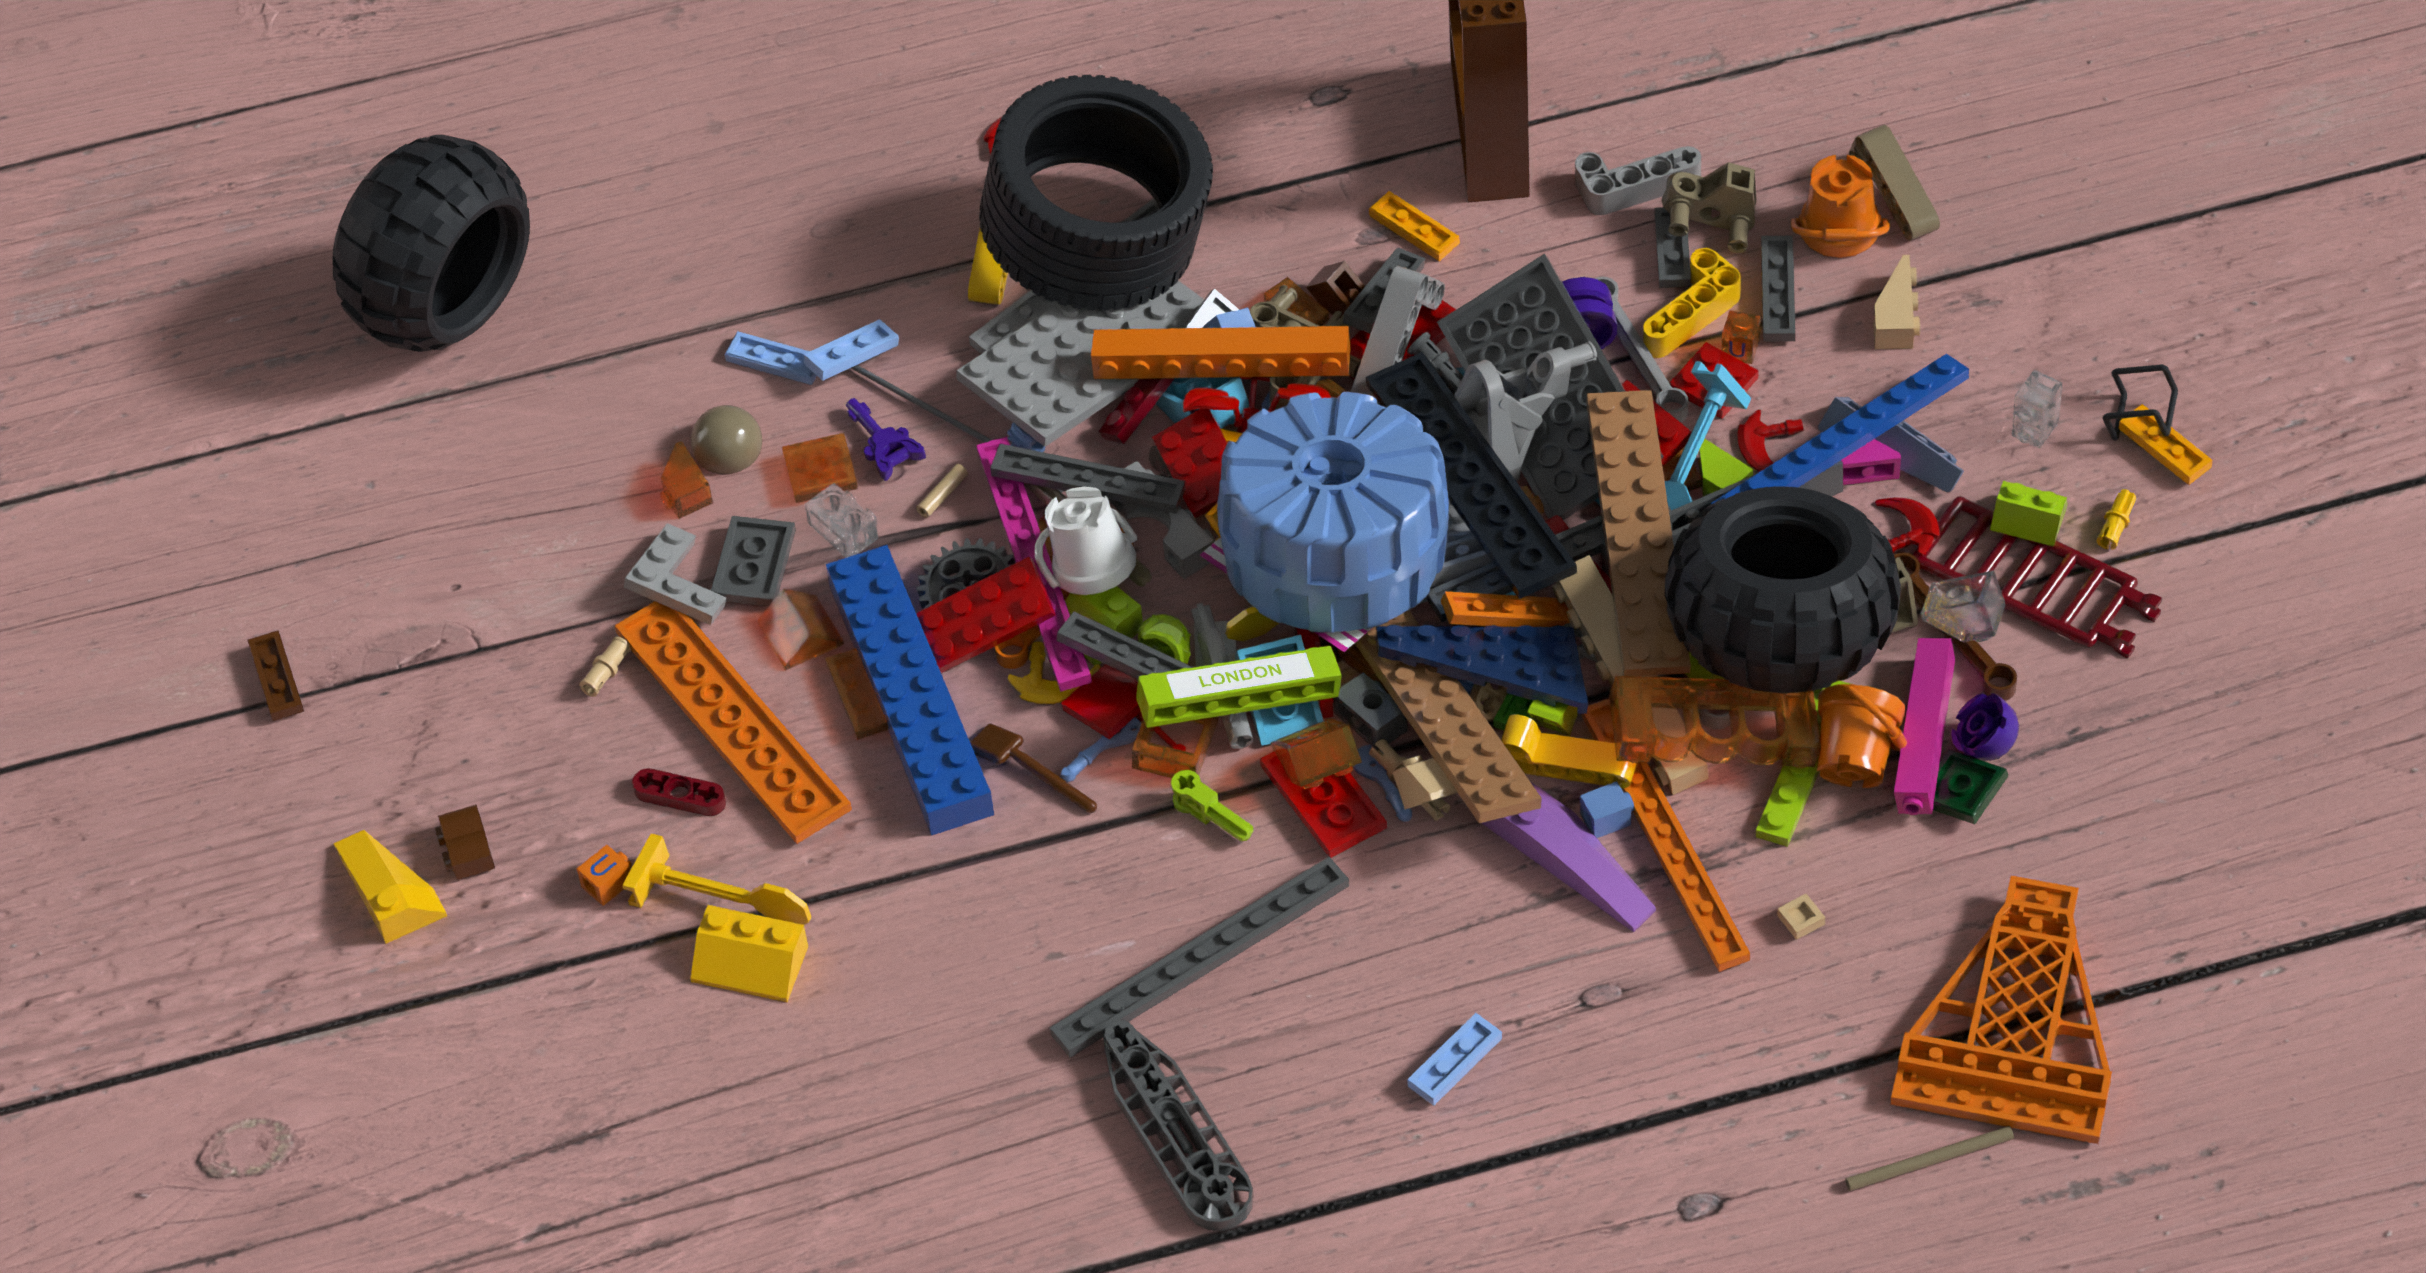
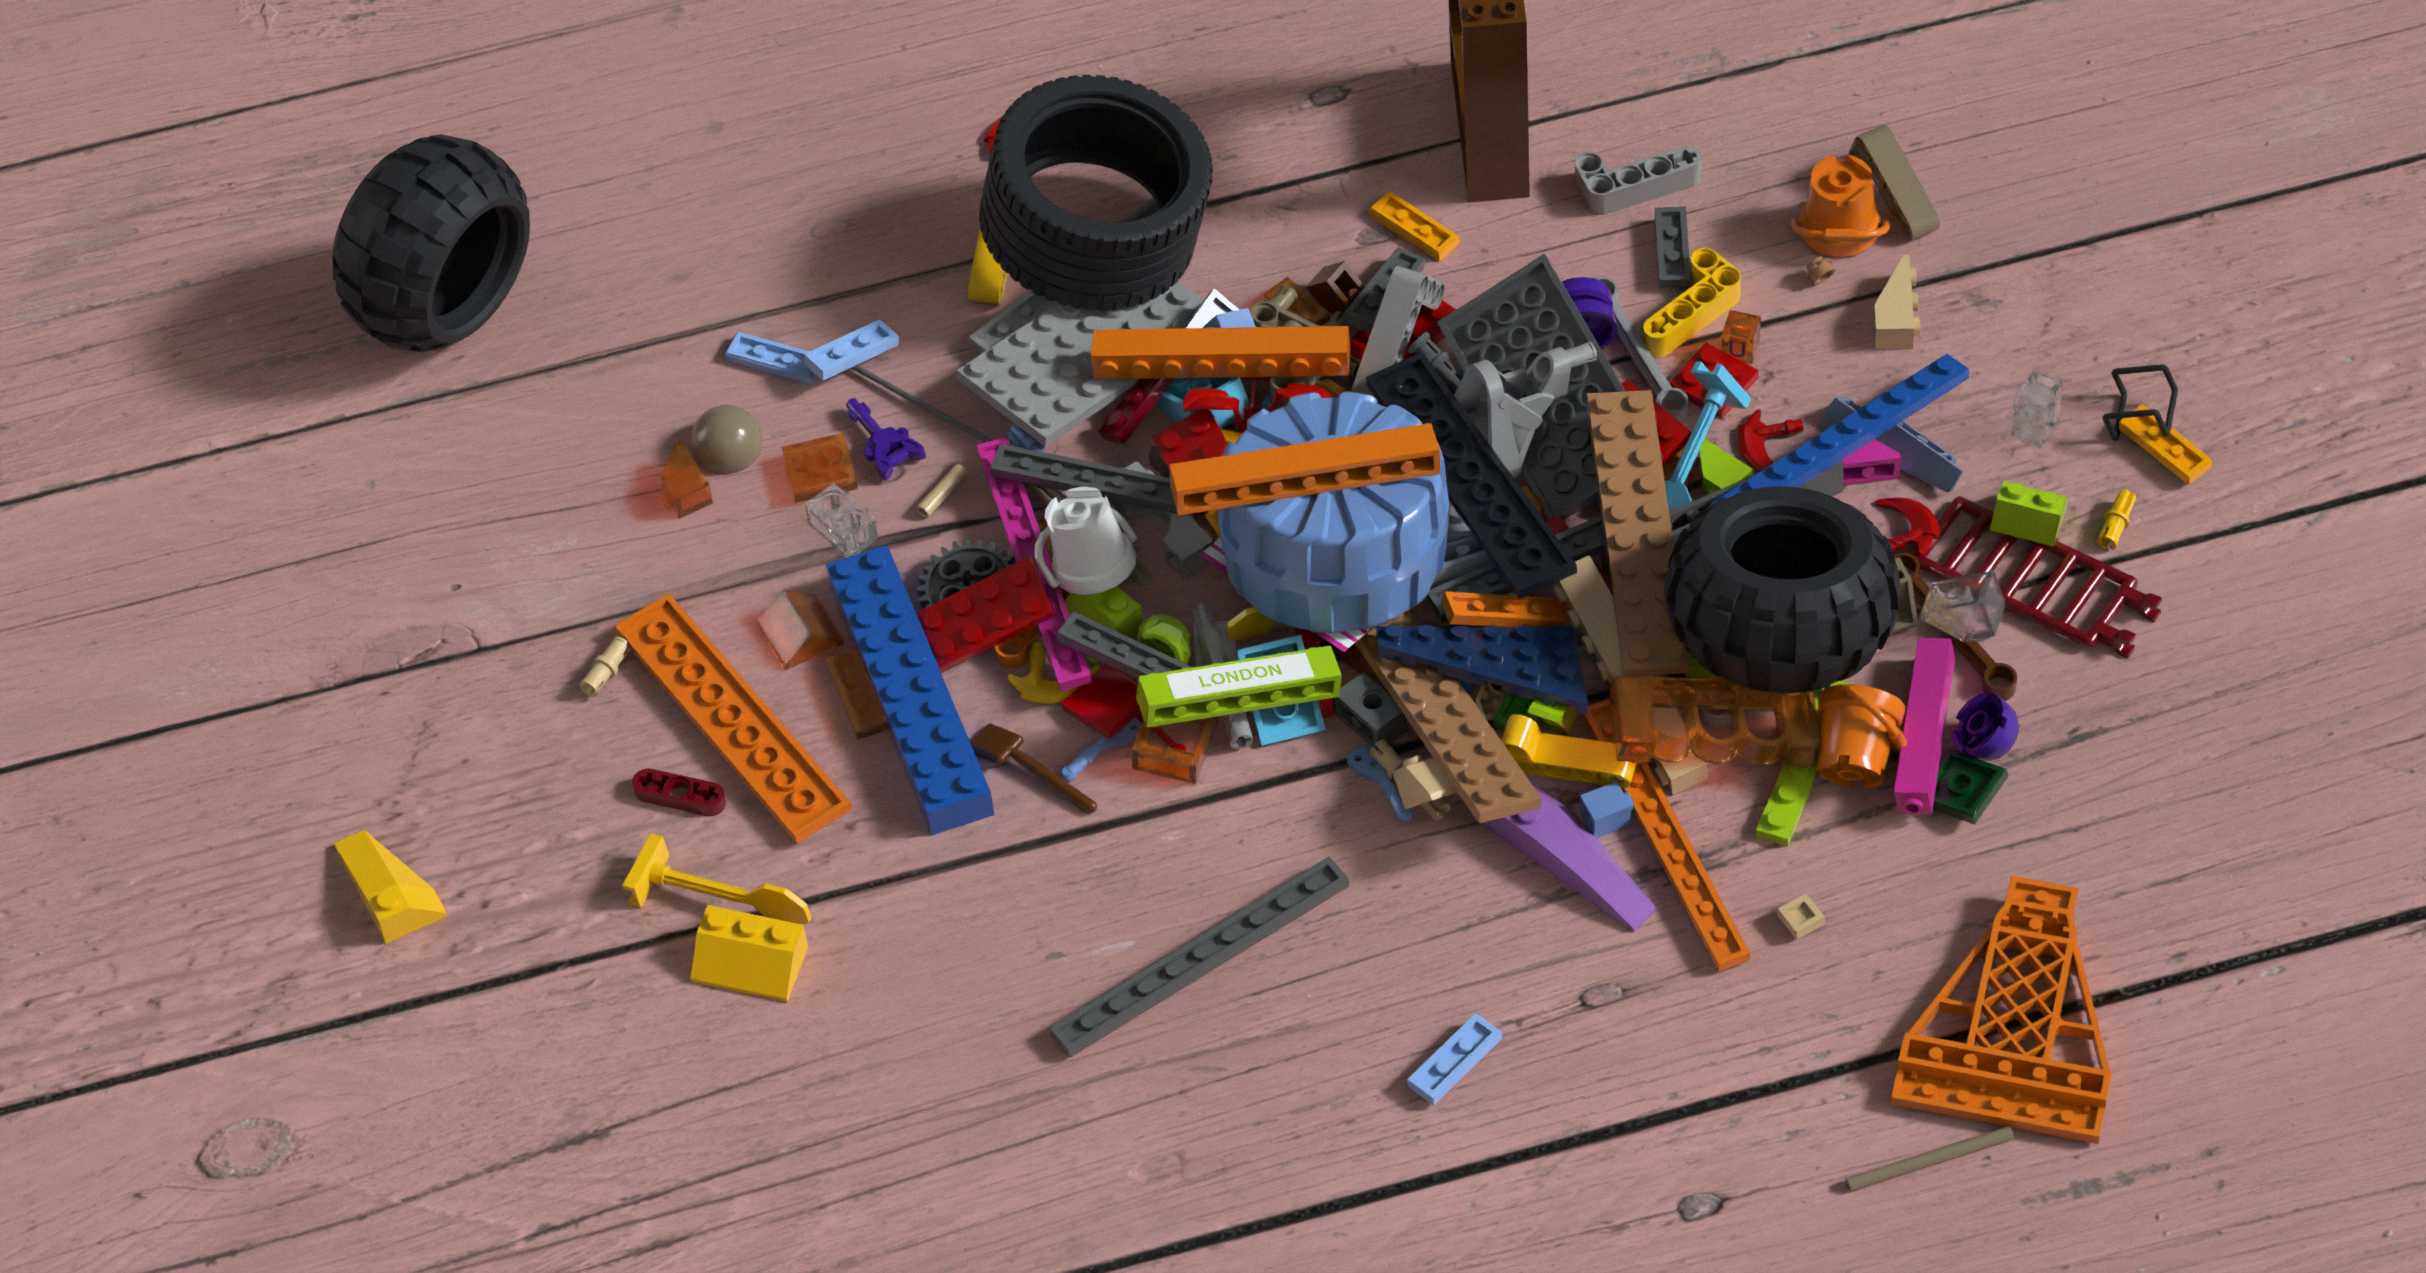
(275, 675): reddish brown plate -> none
(465, 841): reddish brown brick -> none
(604, 874): orange brick -> none
(655, 578): light grey plate -> none
(753, 560): dark grey plate -> none
(1202, 803): lime connector -> none
(1207, 1189): dark grey beam -> none
(1304, 469): none -> orange brick
(1317, 752): clear orange slope -> none
(1333, 812): red plate -> none
(1726, 189): dark tan piece -> none
(1778, 288): dark grey plate -> none
(1820, 270): none -> medium nougat plate

